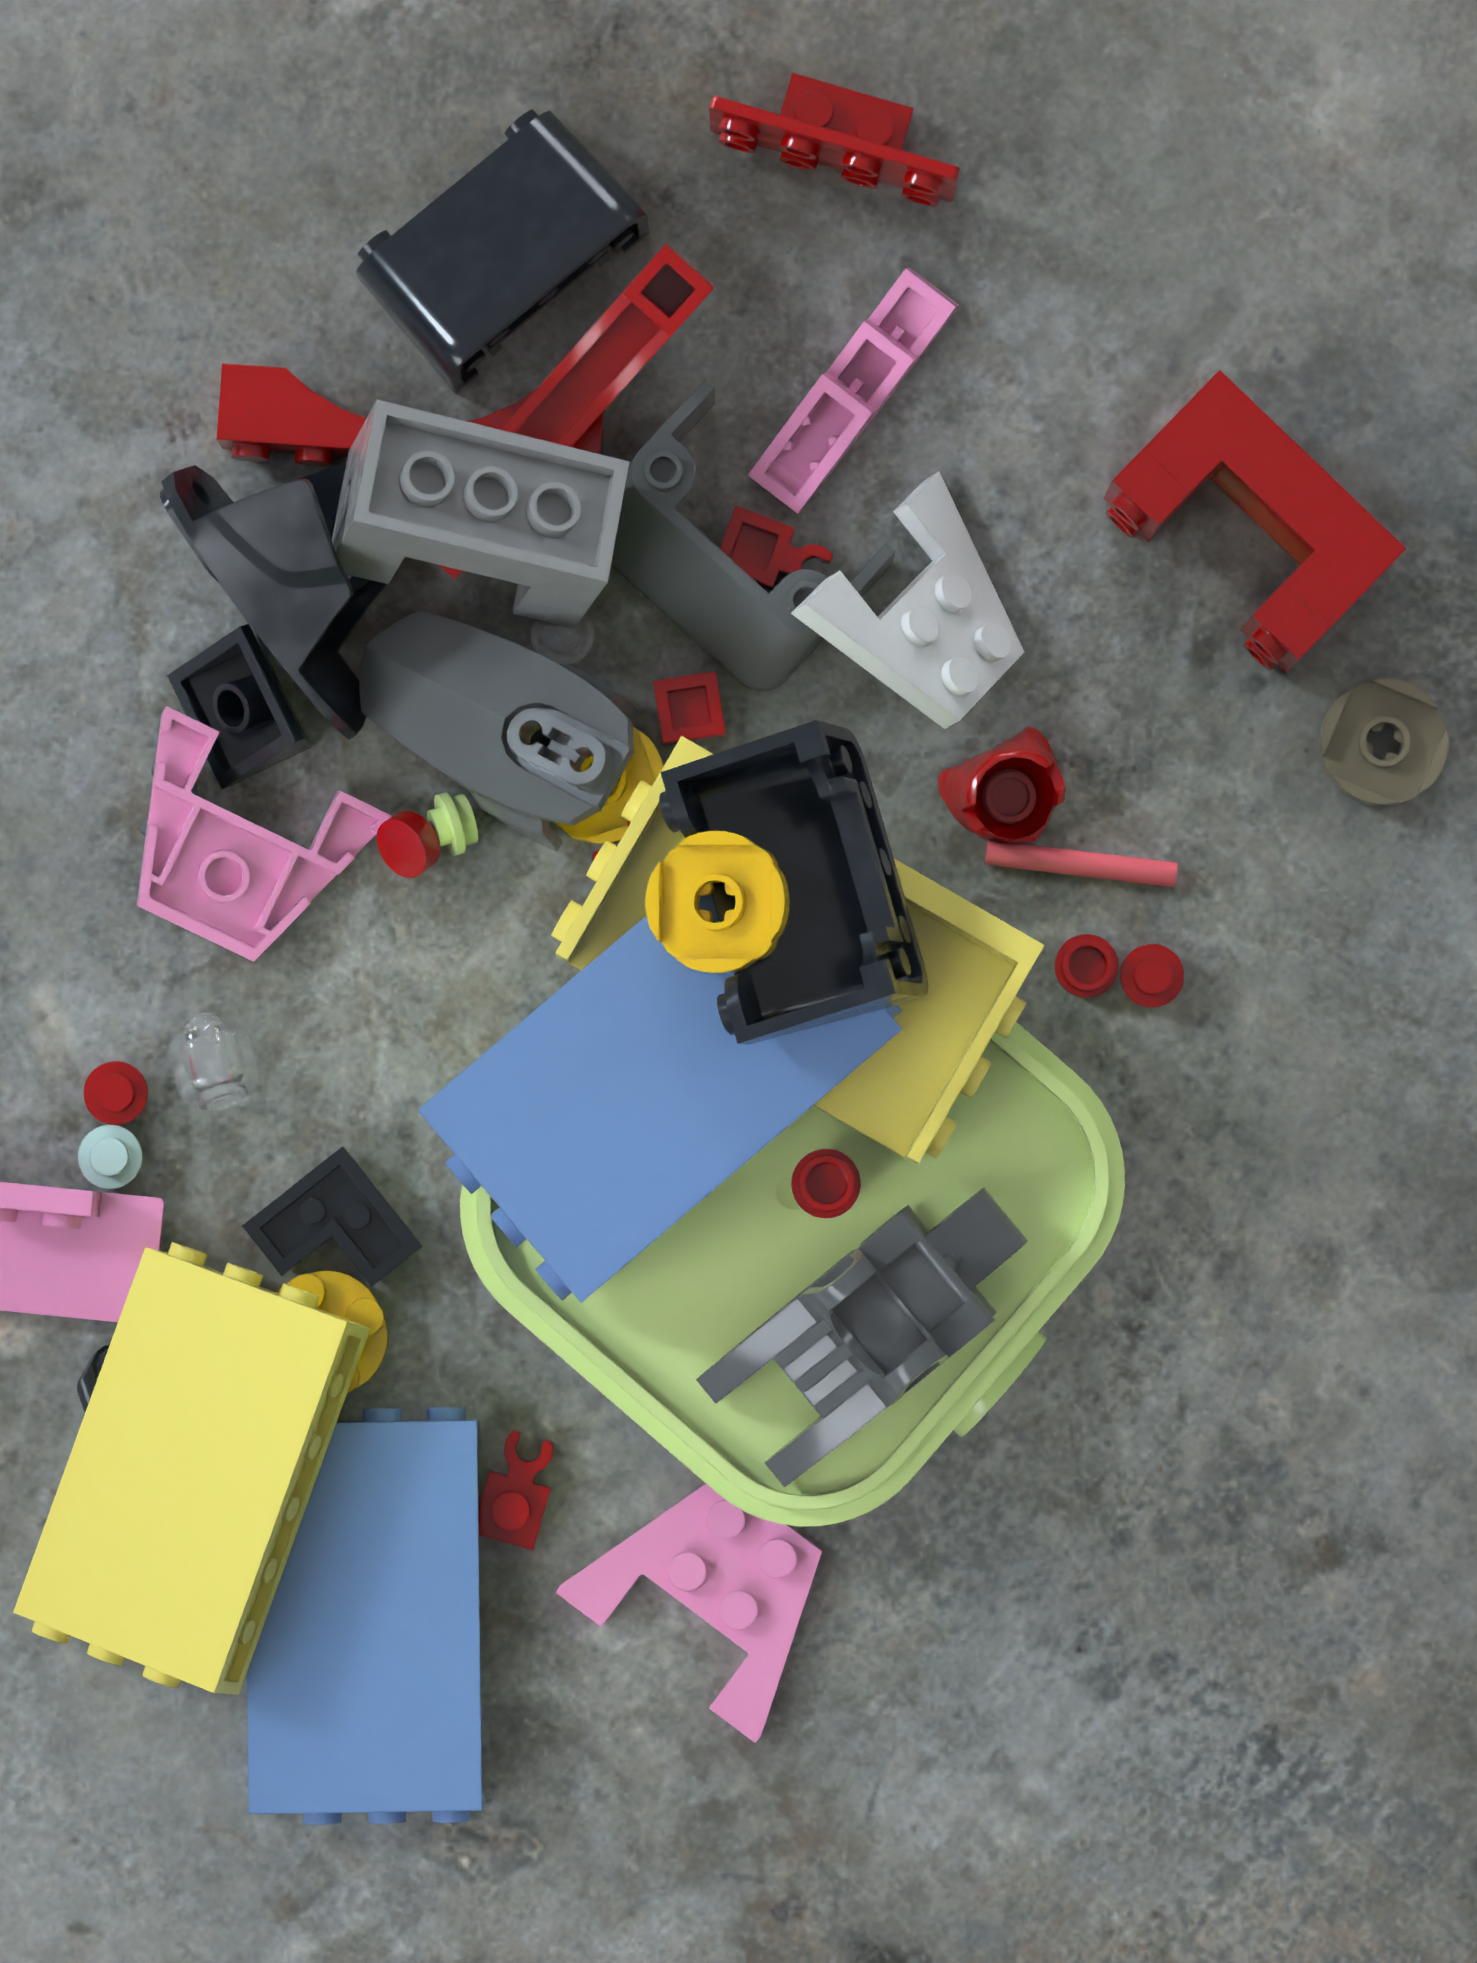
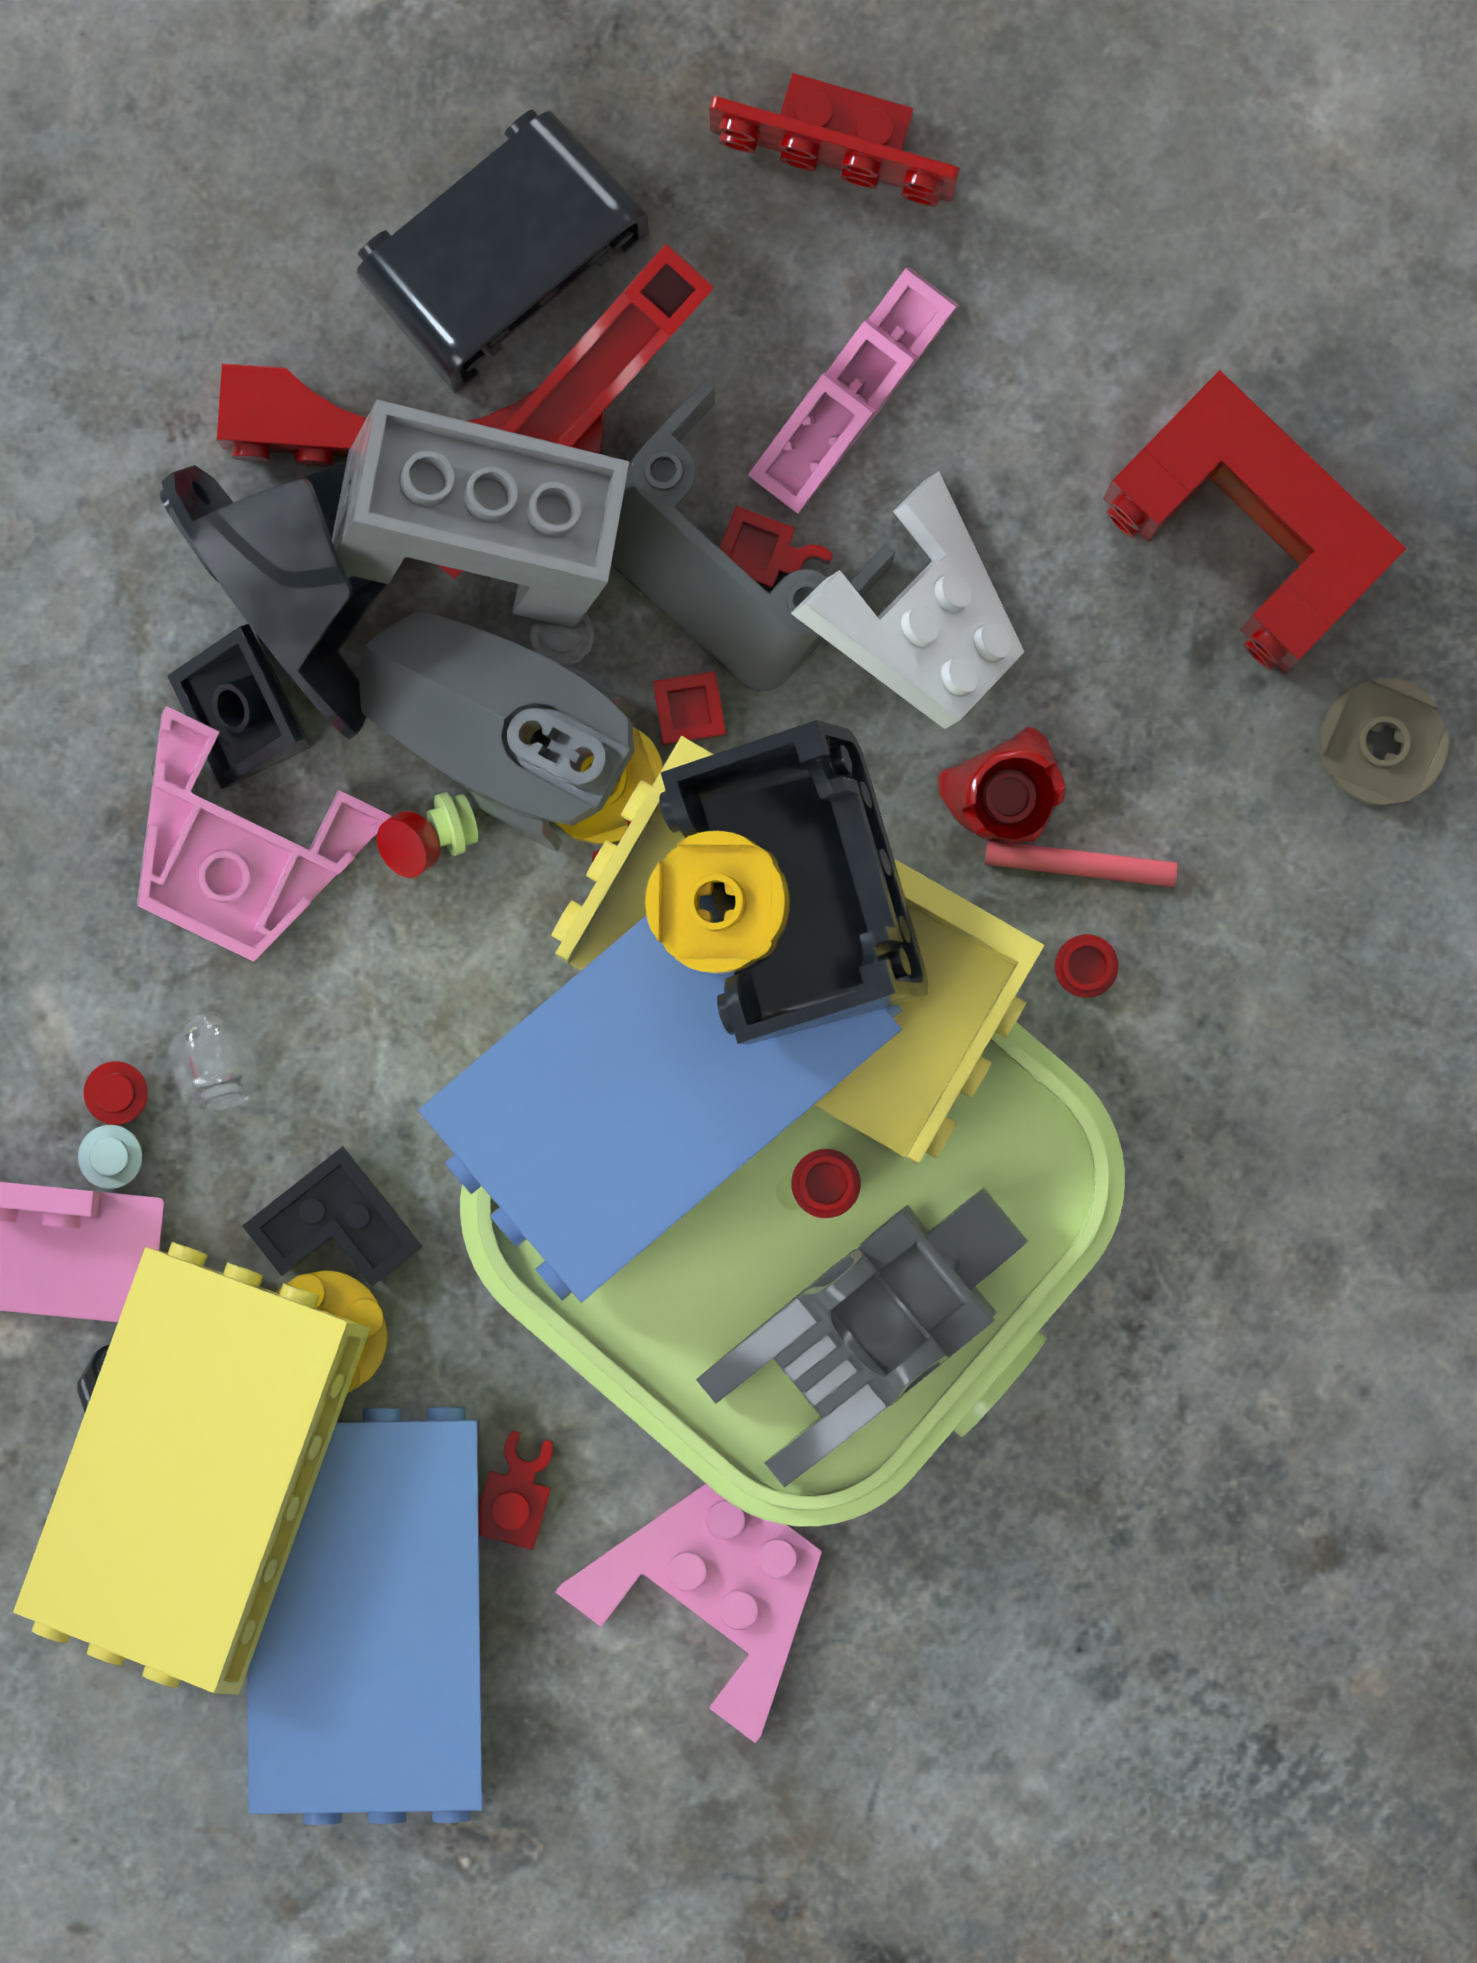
(1151, 975): red plate -> none

